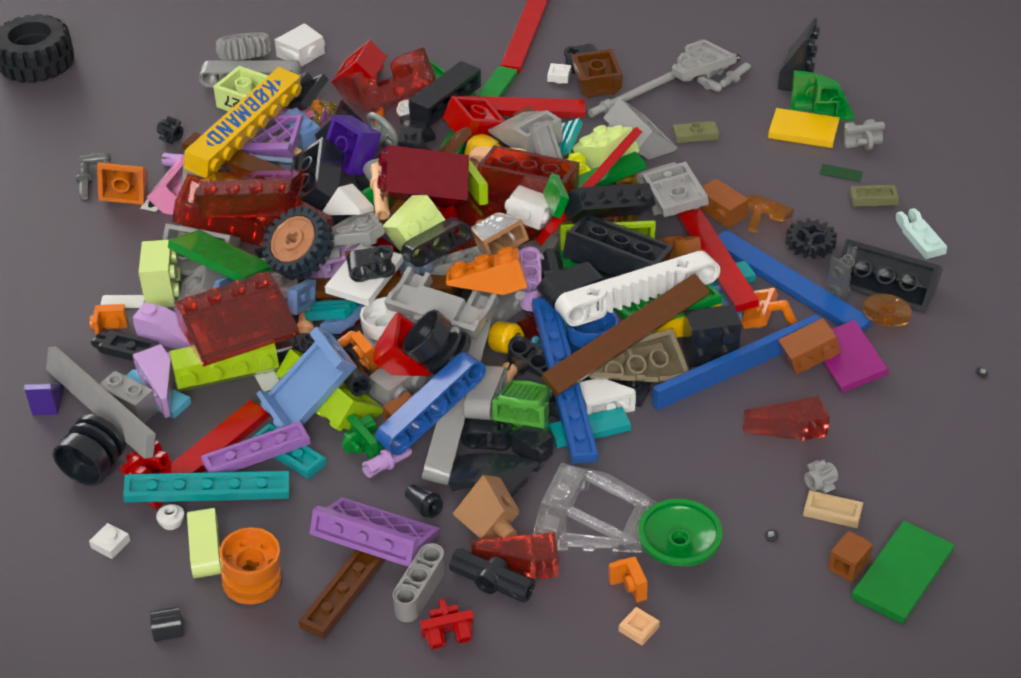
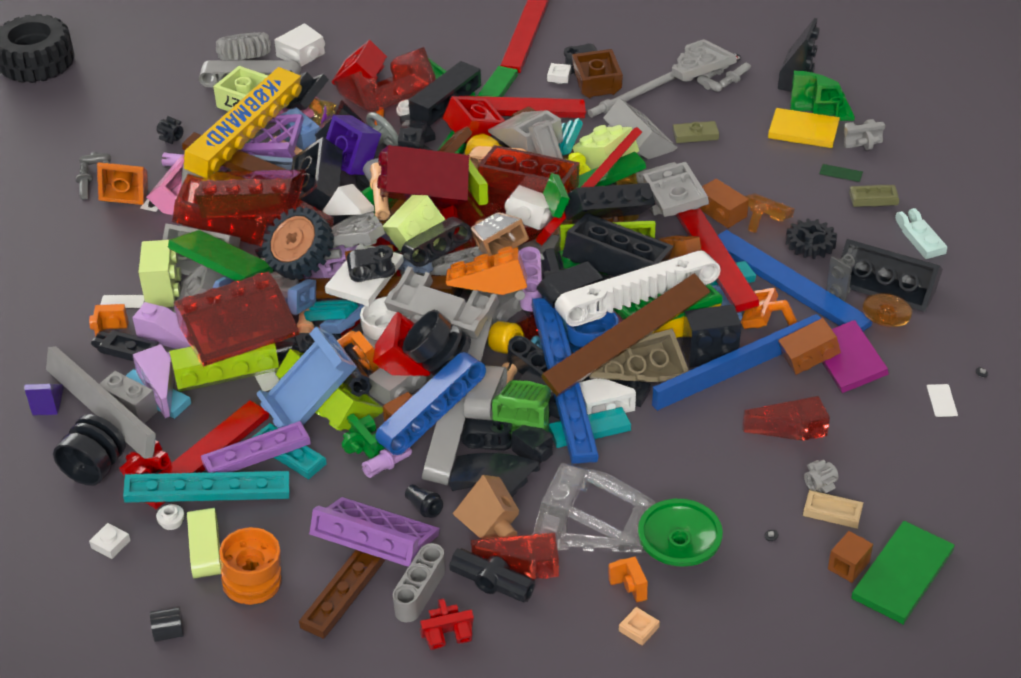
(942, 400): none -> white sticker

